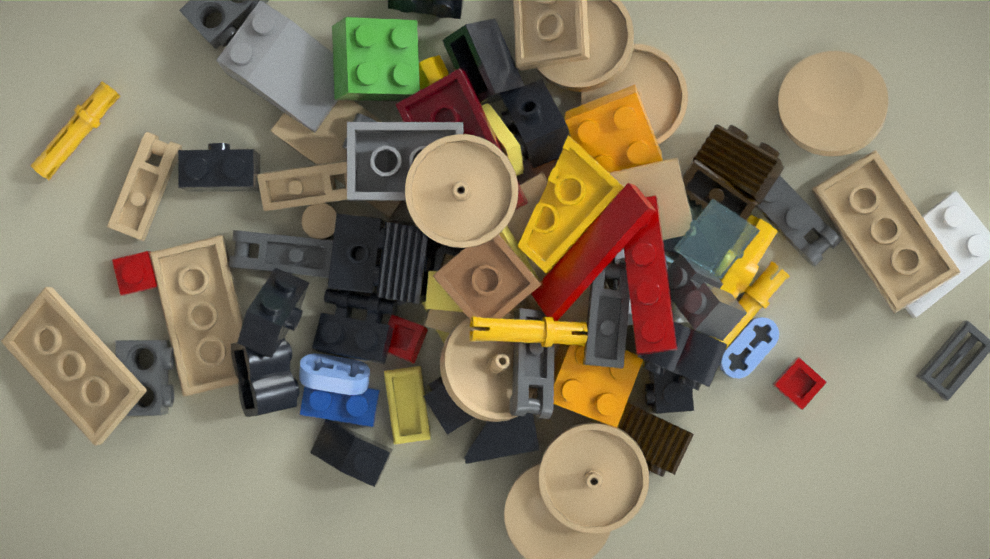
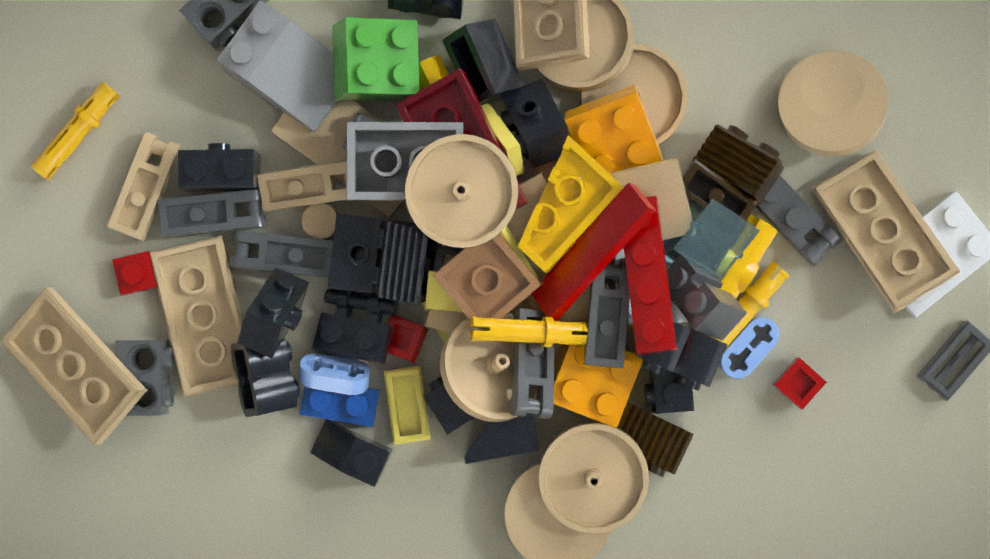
(210, 213): none -> dark grey plate

